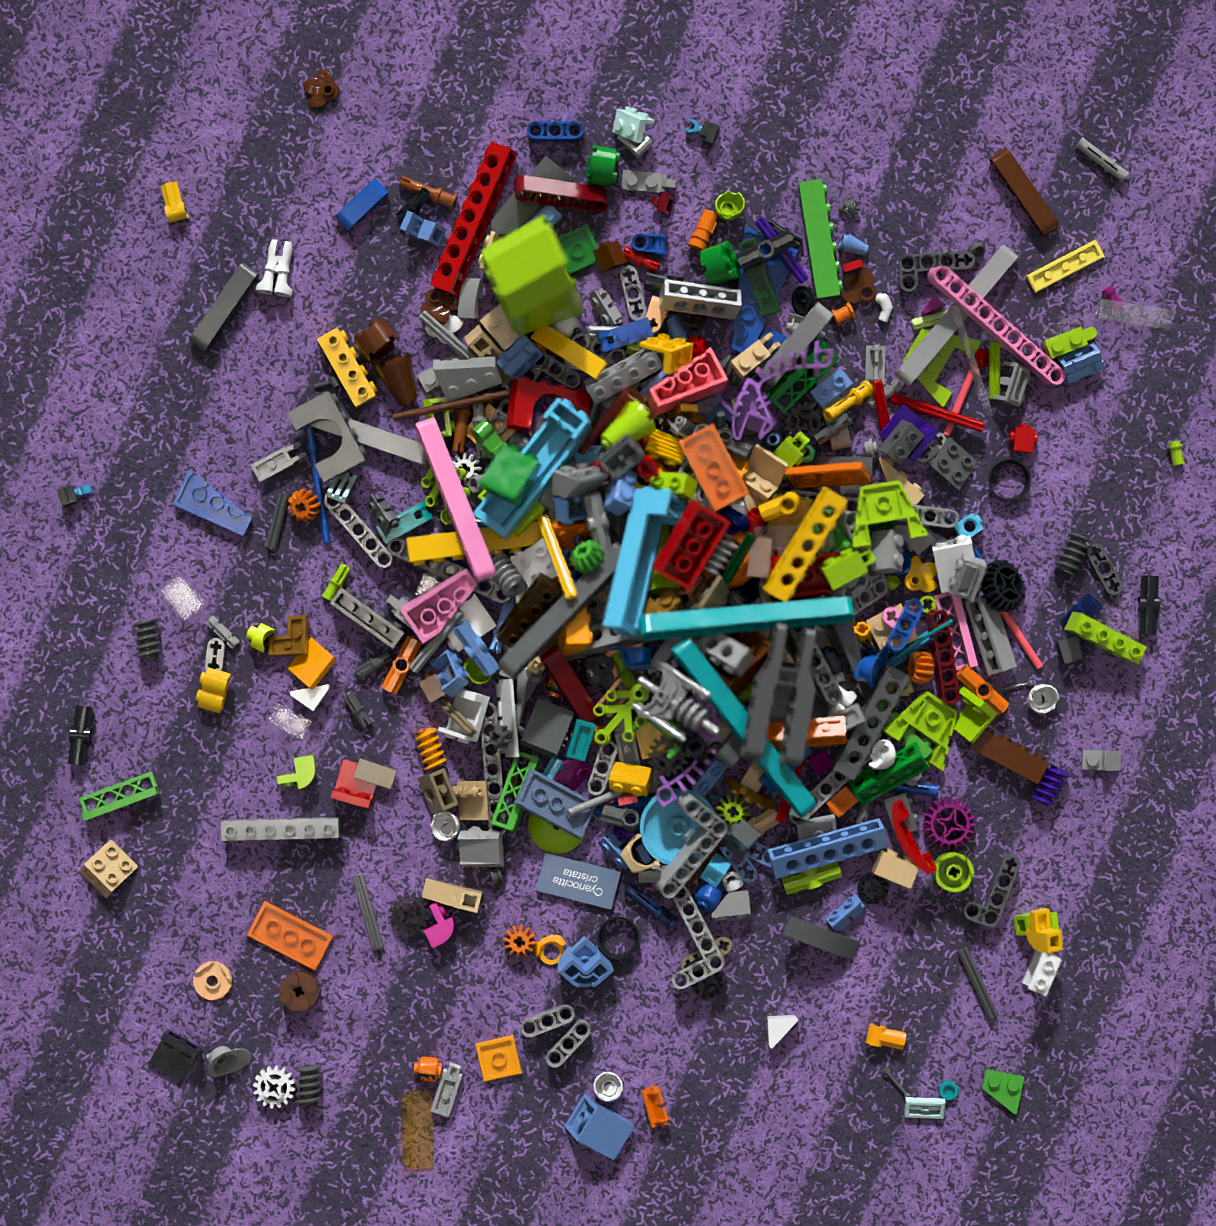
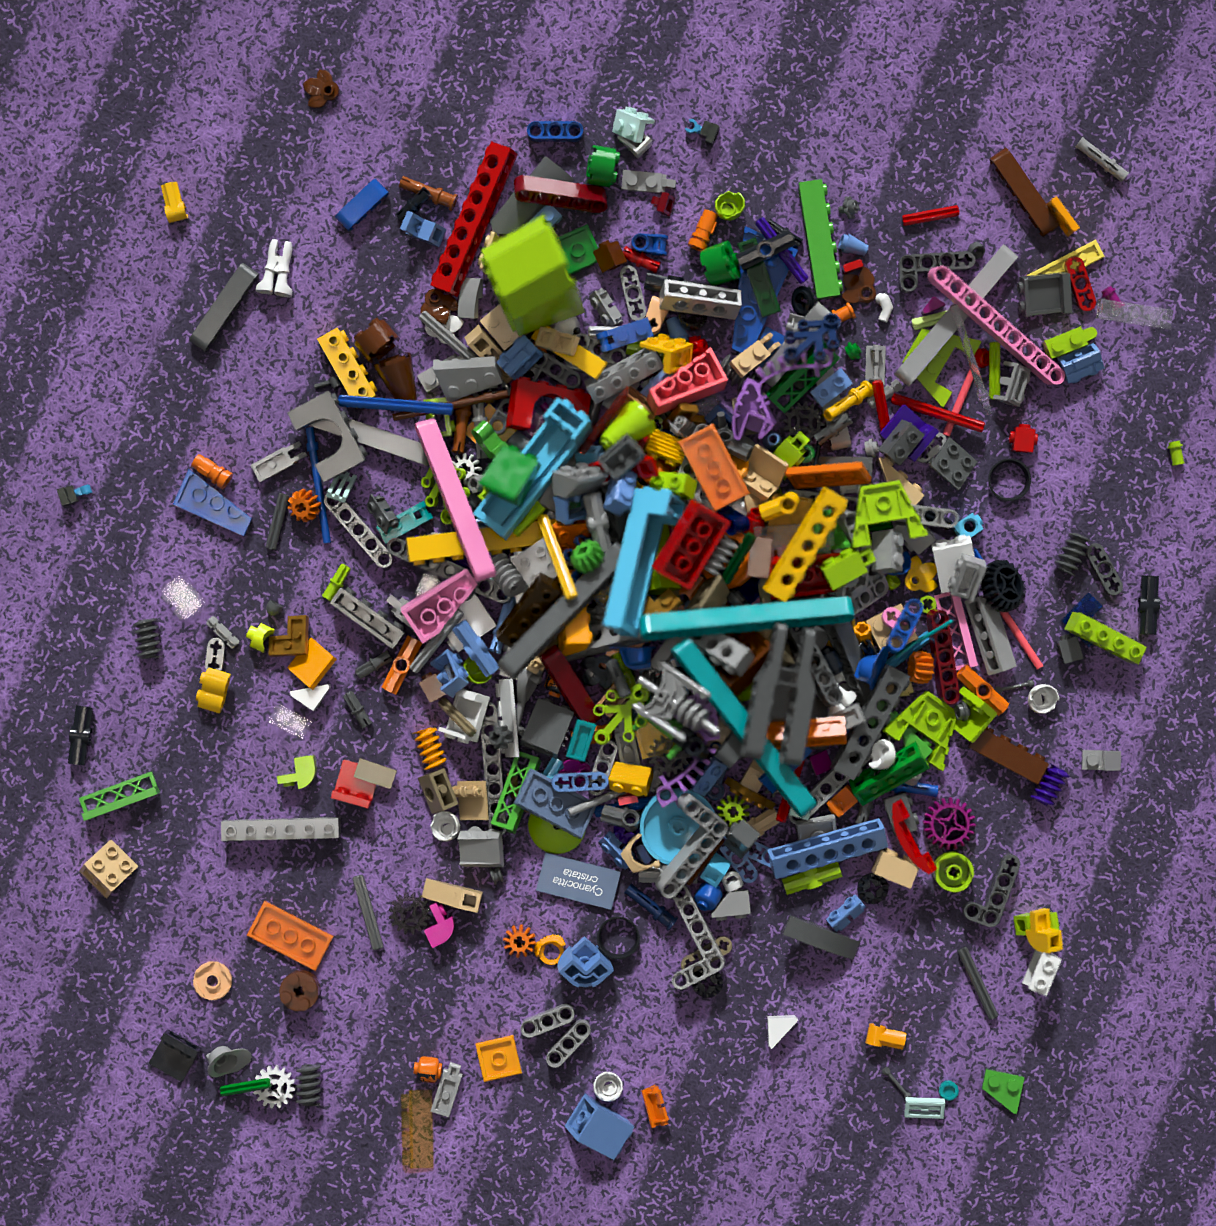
(212, 471): none -> orange axle
(244, 1087): none -> green axle
(273, 608): none -> dark grey hinge
(395, 404): none -> blue axle
(557, 341): none -> tan slope
(565, 787): none -> medium blue beam
(618, 678): none -> dark grey axle
(830, 323): none -> dark blue plant
(853, 350): none -> green plate
(930, 215): none -> red axle
(962, 711): none -> dark grey plate
(1045, 294): none -> dark grey panel
(1065, 220): none -> light orange tile
(1080, 298): none -> red beam

